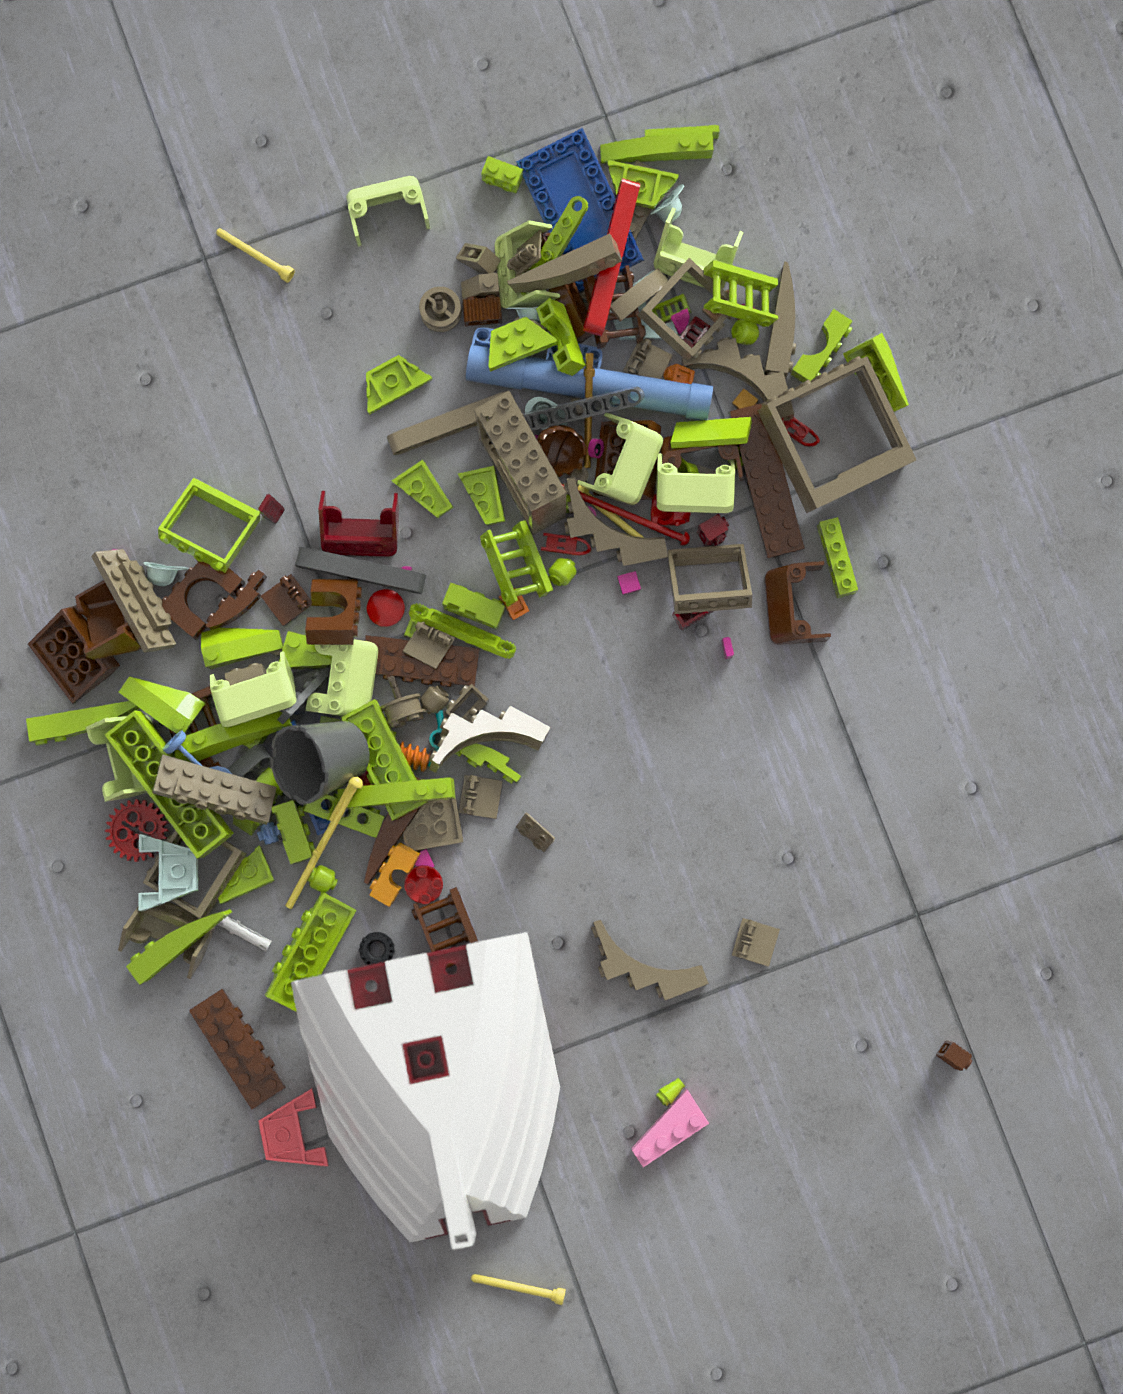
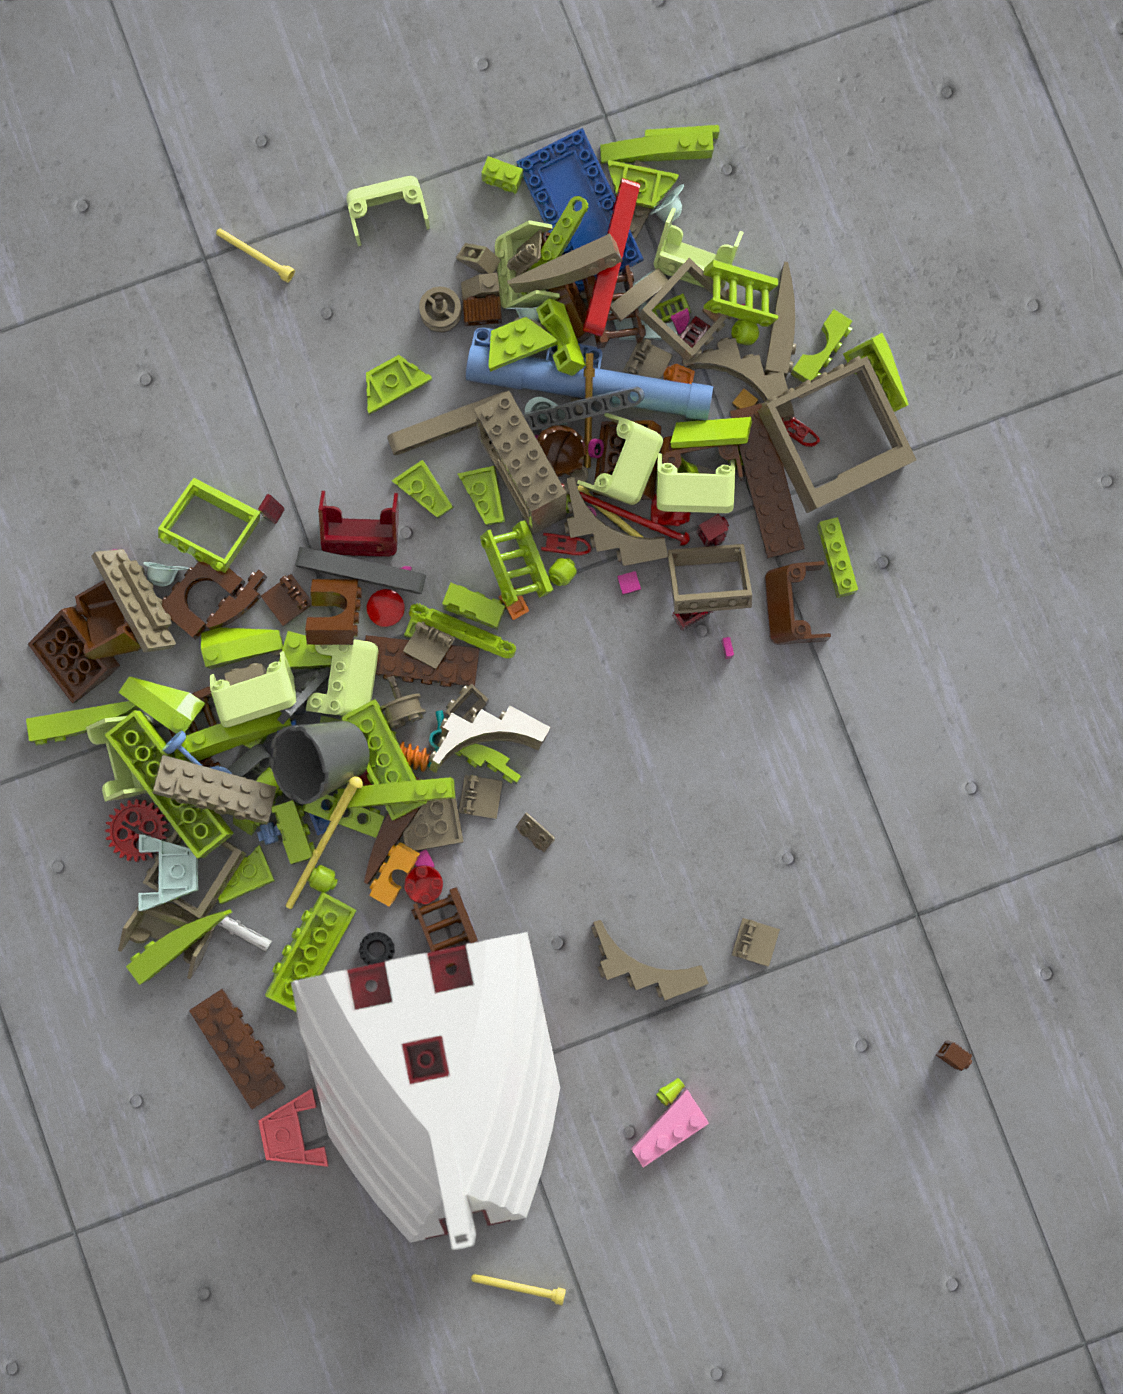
(434, 699): dark tan head -> none

